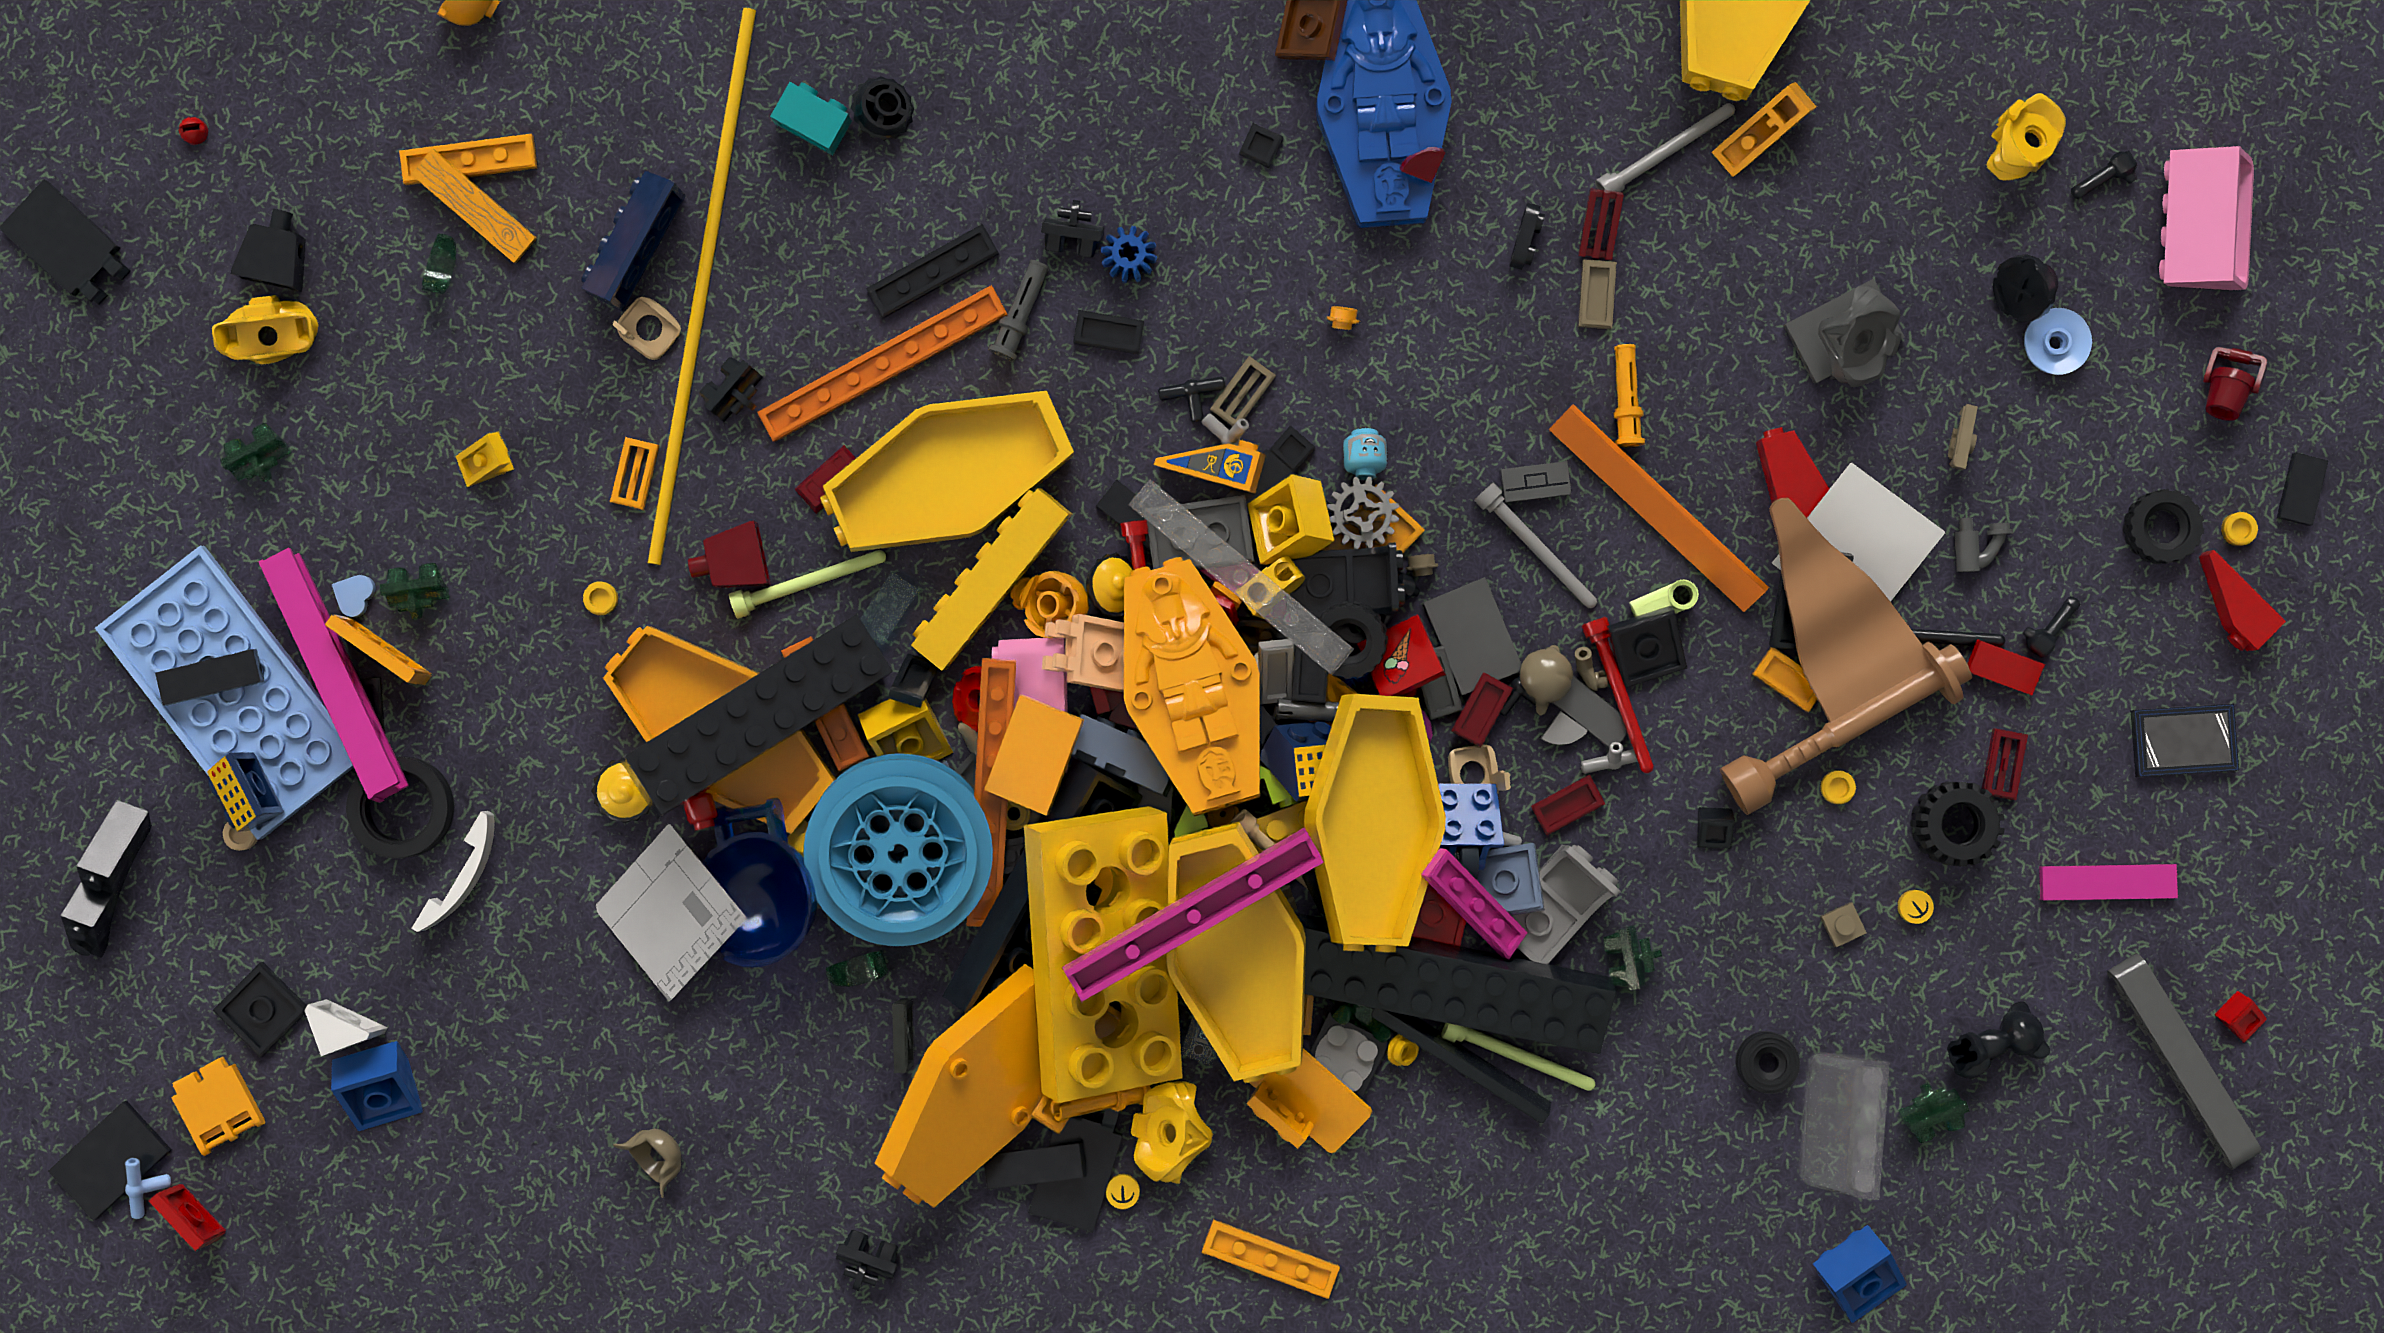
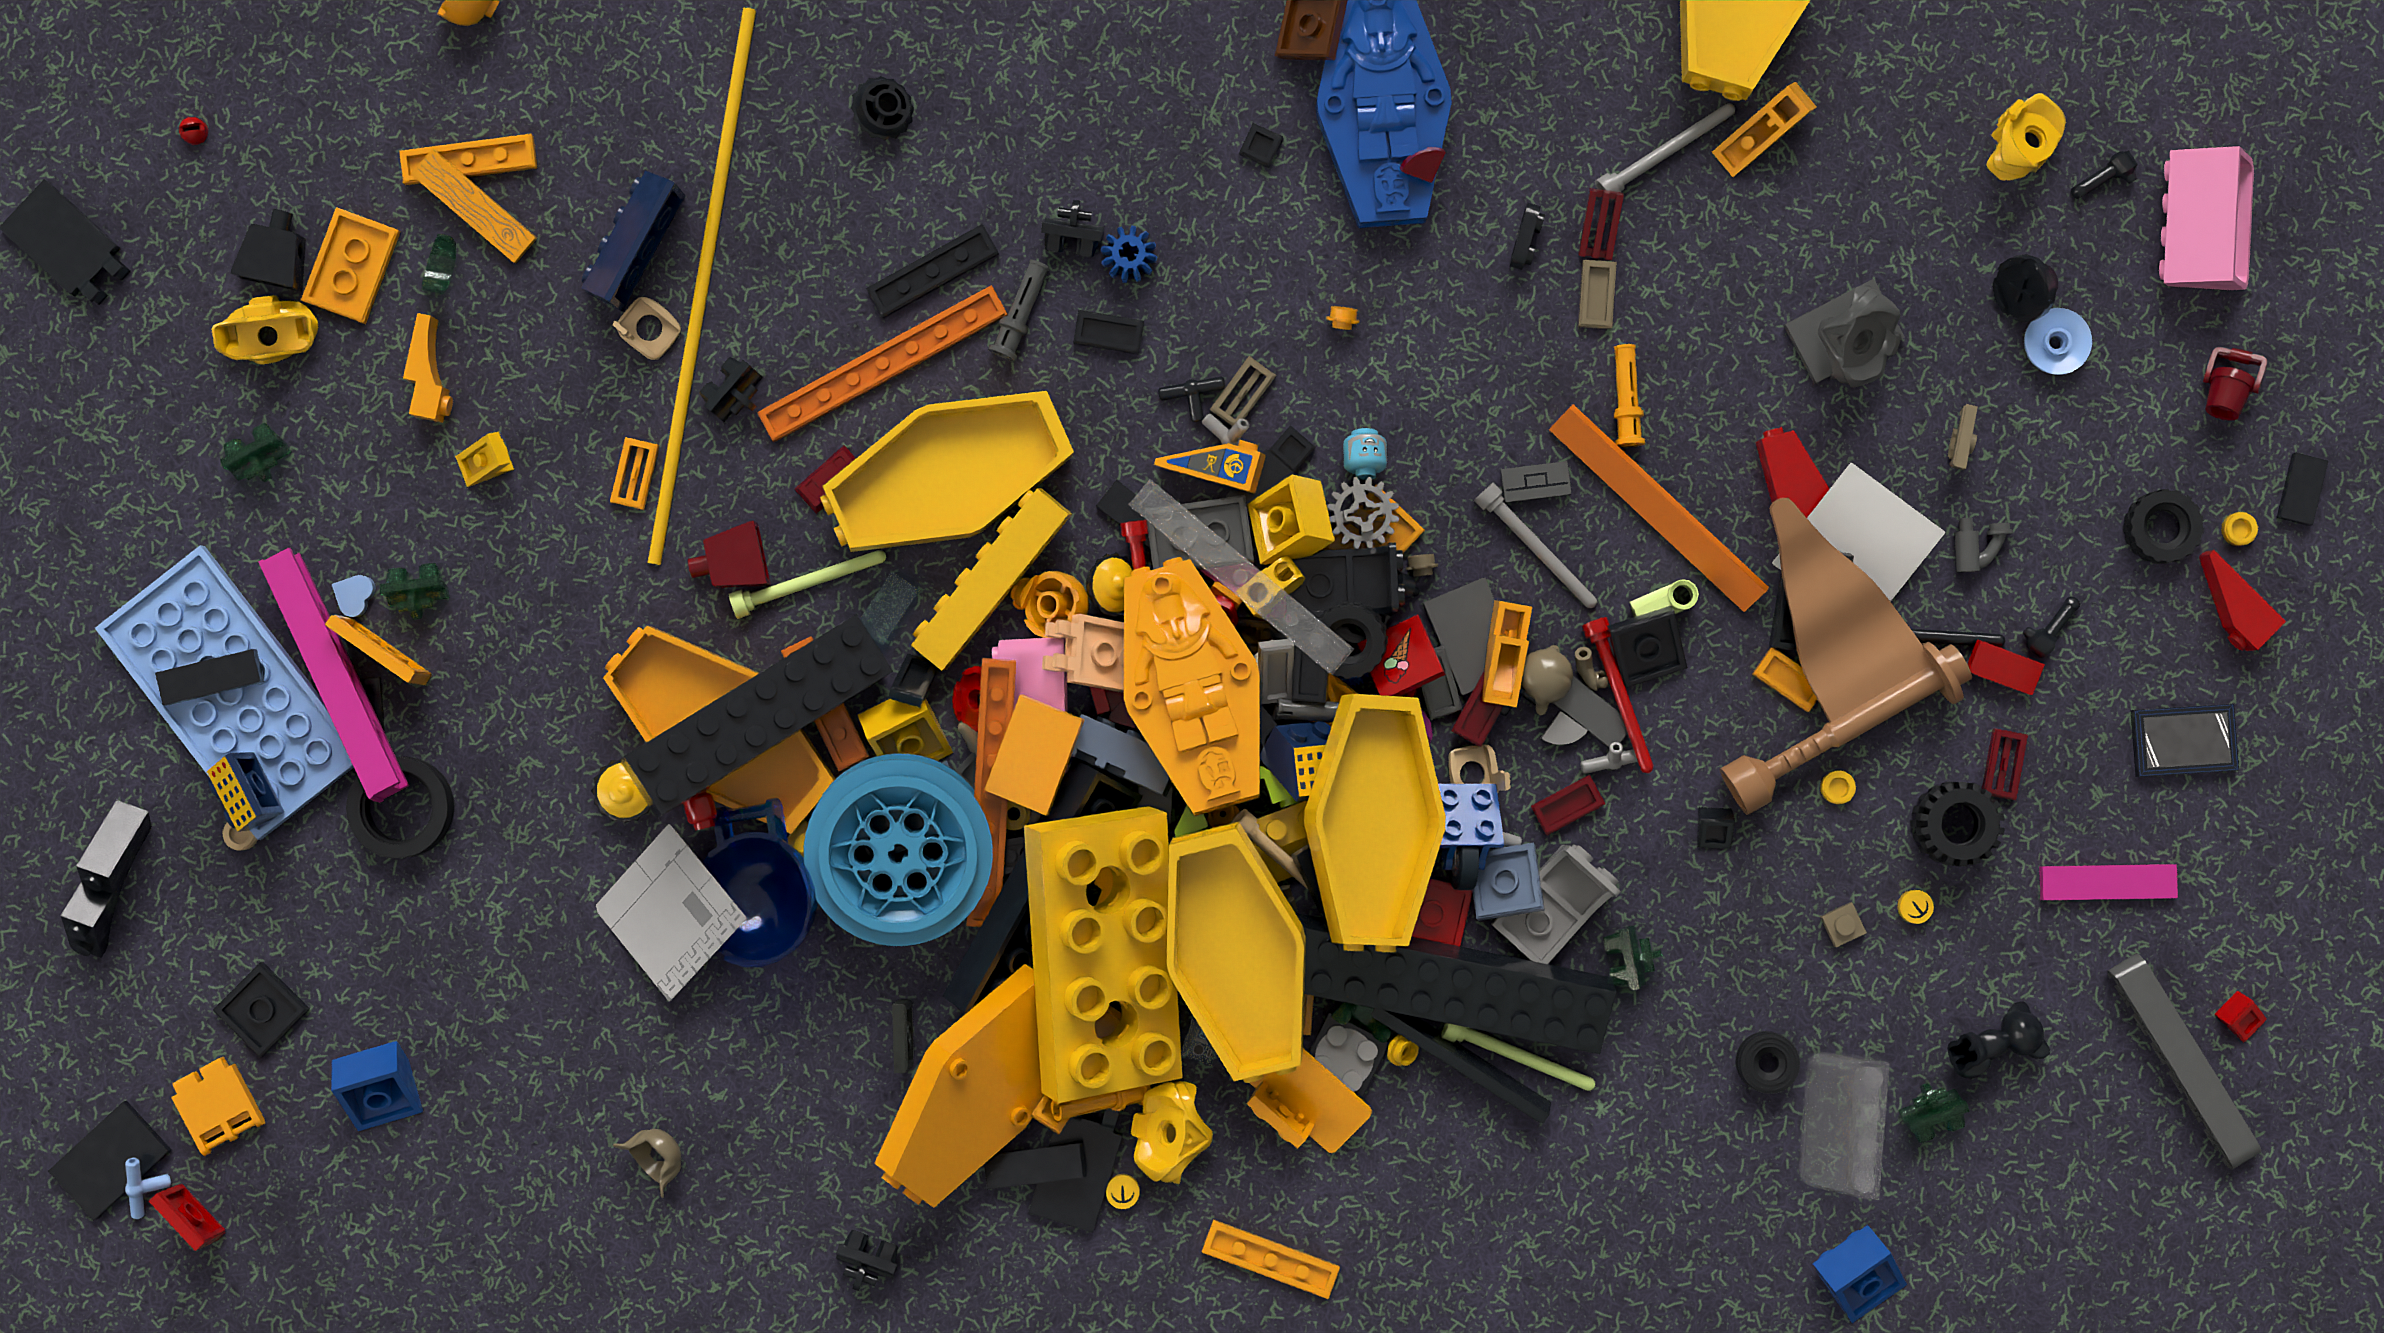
(339, 1027): white slope -> none
(350, 265): none -> light orange tile
(429, 397): none -> light orange slope
(481, 838): white slope -> none
(600, 598): yellow tile -> none
(811, 117): teal brick -> none
(858, 970): clear green helmet -> none
(1193, 914): dark pink tile -> none
(1474, 903): dark pink tile -> none
(1506, 653): none -> light orange slope

